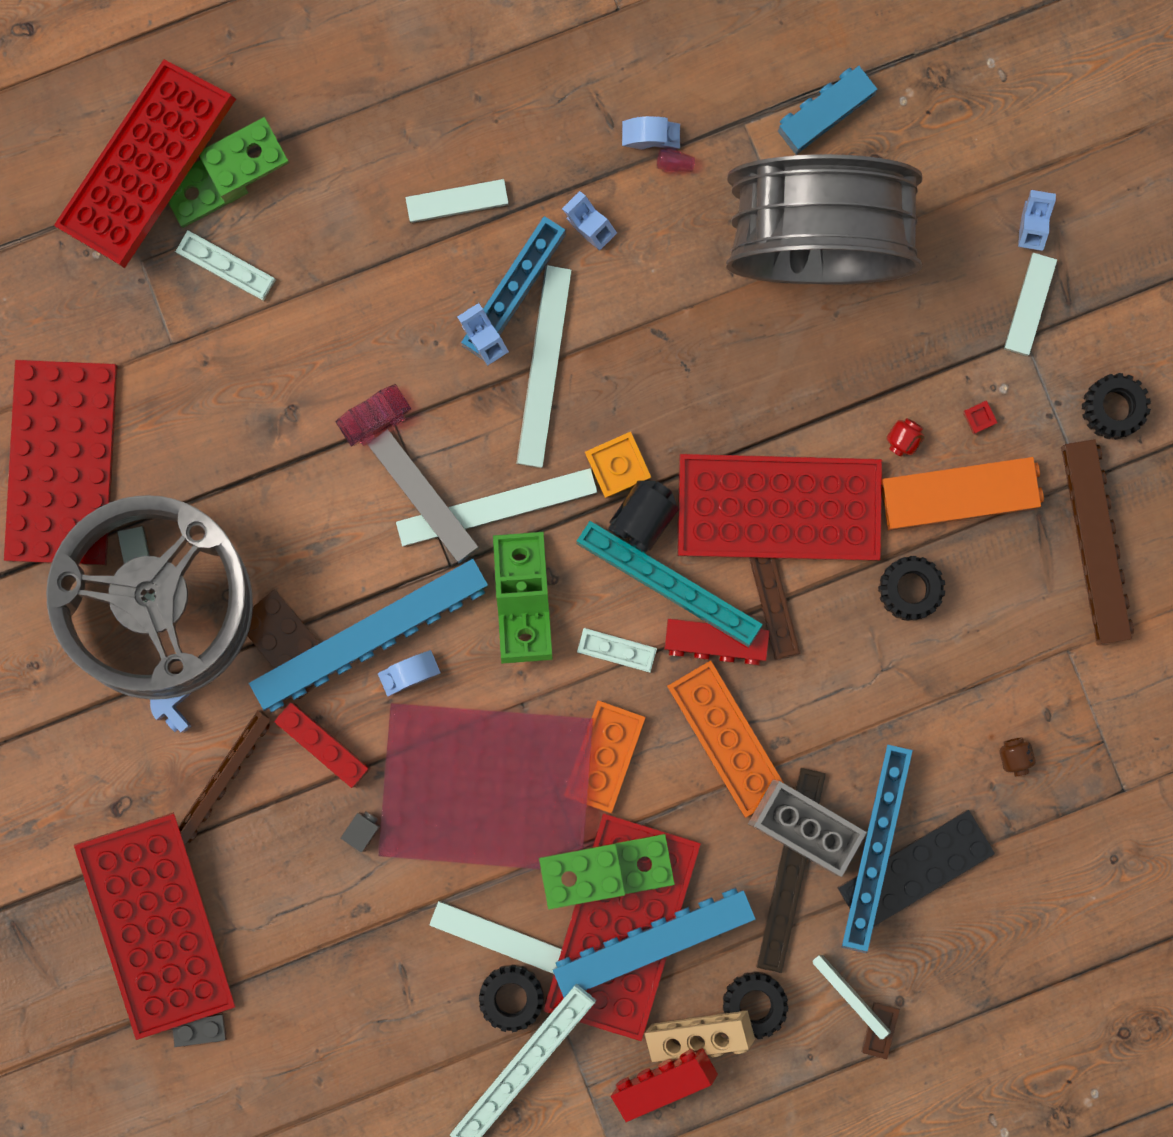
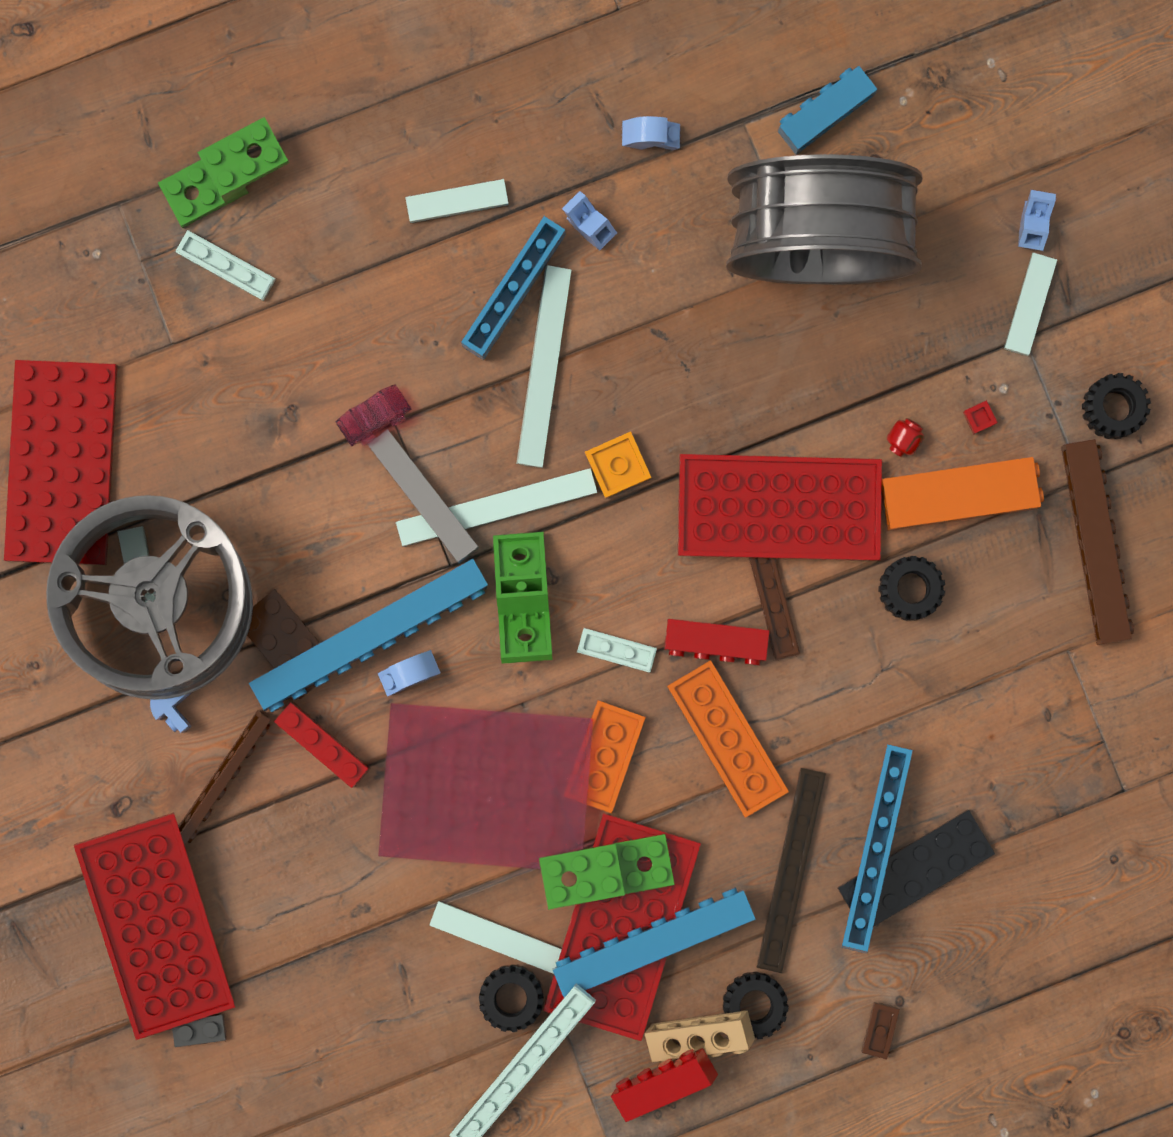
(144, 162): red plate -> none
(361, 831): dark grey brick -> none
(482, 334): light blue brick -> none
(644, 514): black cylinder -> none
(669, 584): teal plate -> none
(674, 161): clear pink cone -> none
(807, 828): light grey brick -> none
(851, 997): light aqua tile -> none
(1017, 756): reddish brown head -> none

